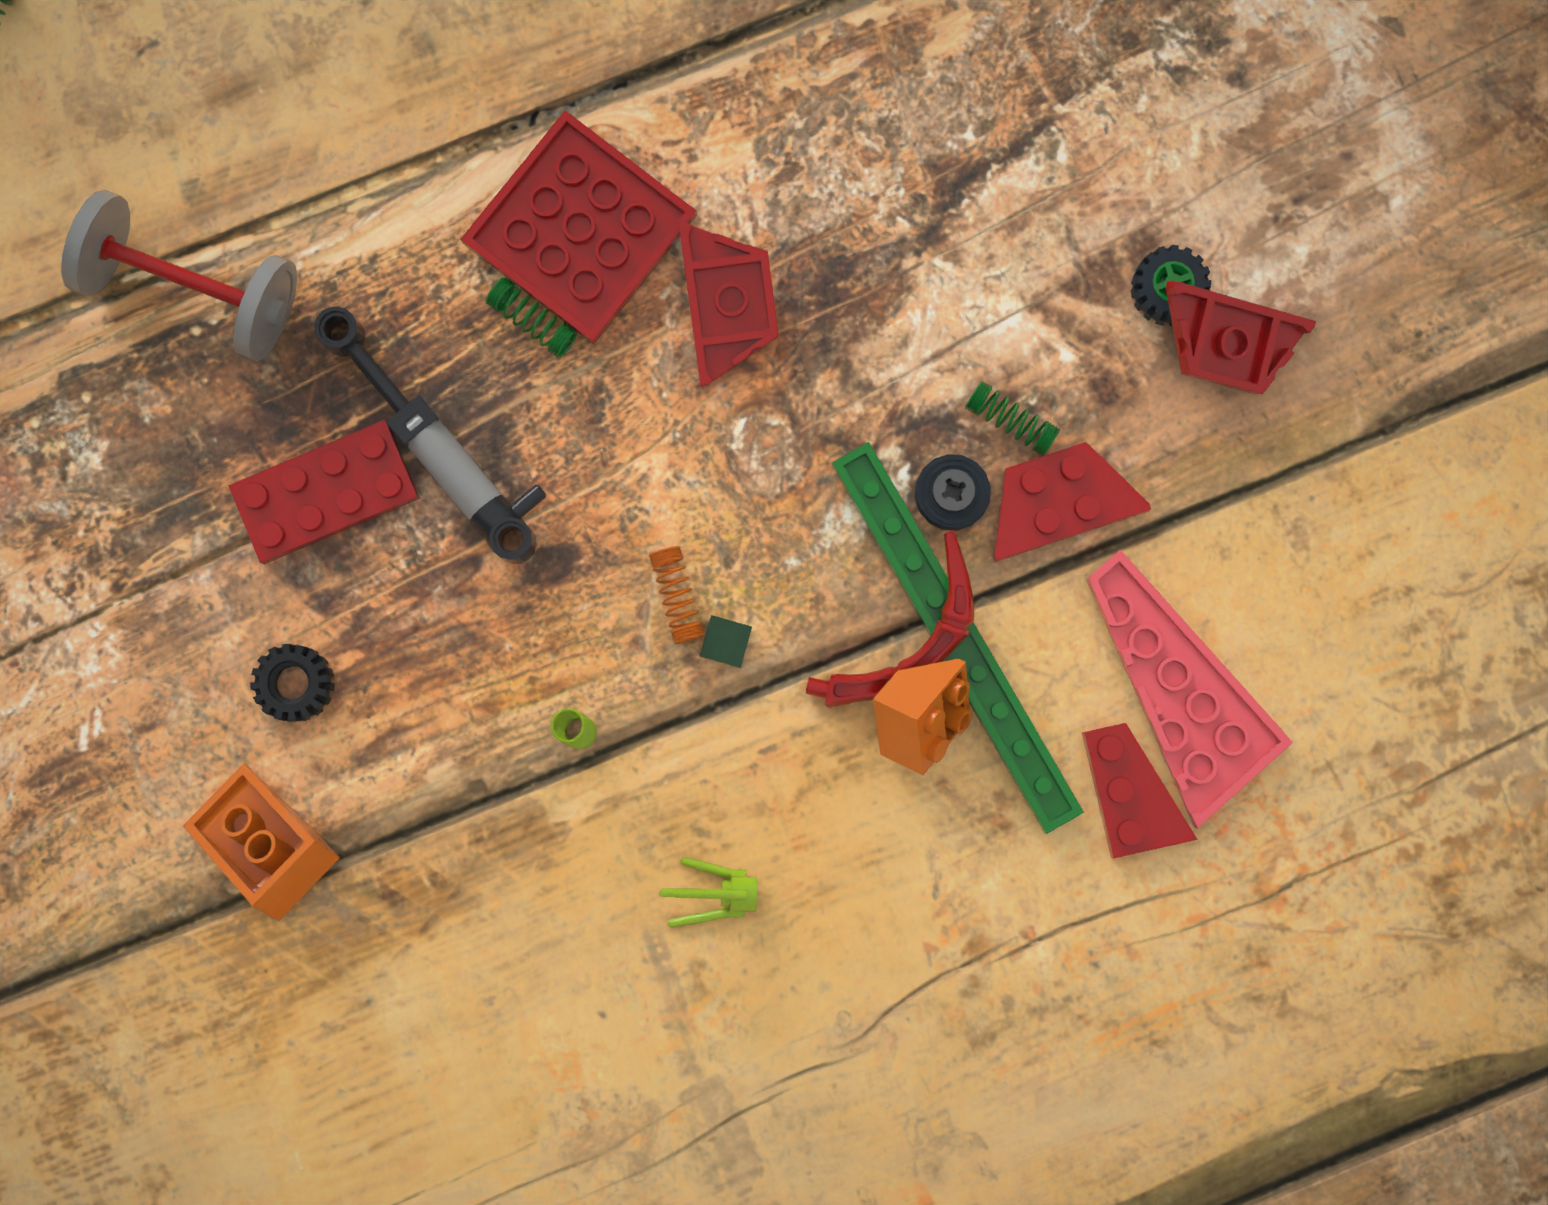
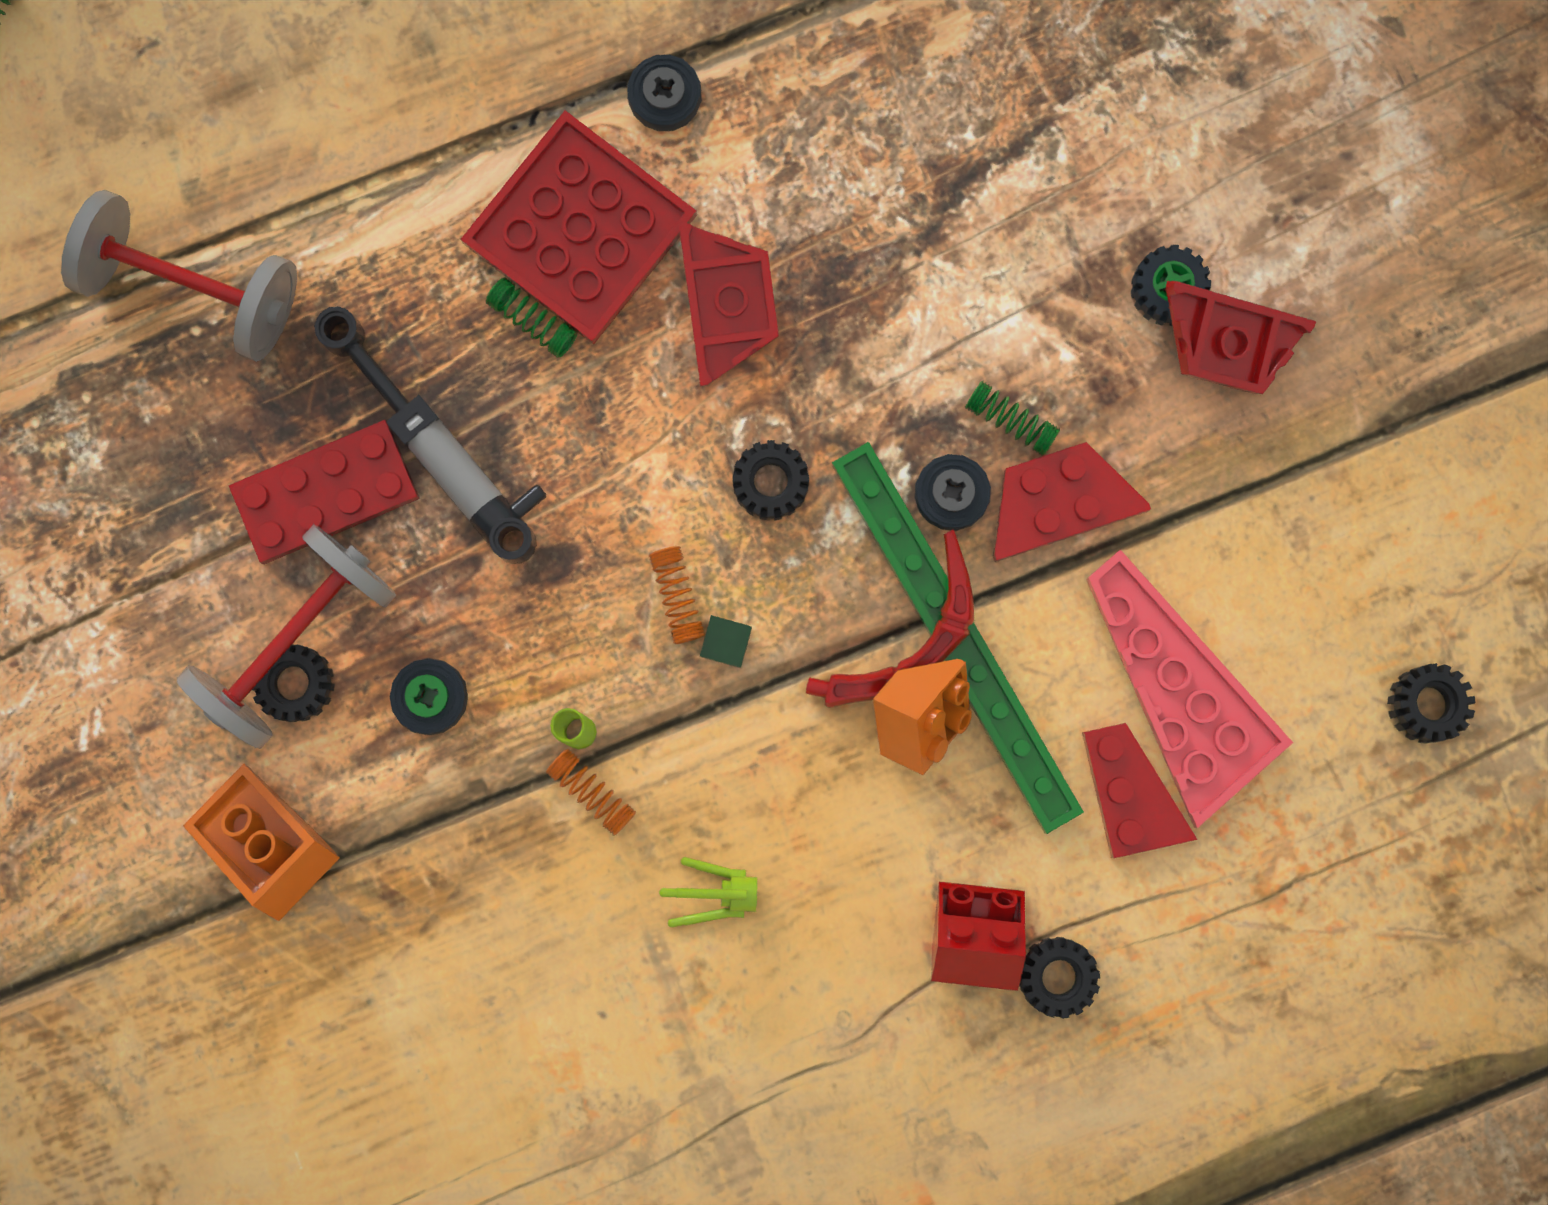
(226, 706): none -> light grey piece
(446, 704): none -> black wheel
(566, 762): none -> orange piece
(668, 108): none -> black wheel
(780, 456): none -> black tyre
(979, 936): none -> red slope
(1085, 977): none -> black tyre
(1455, 699): none -> black tyre

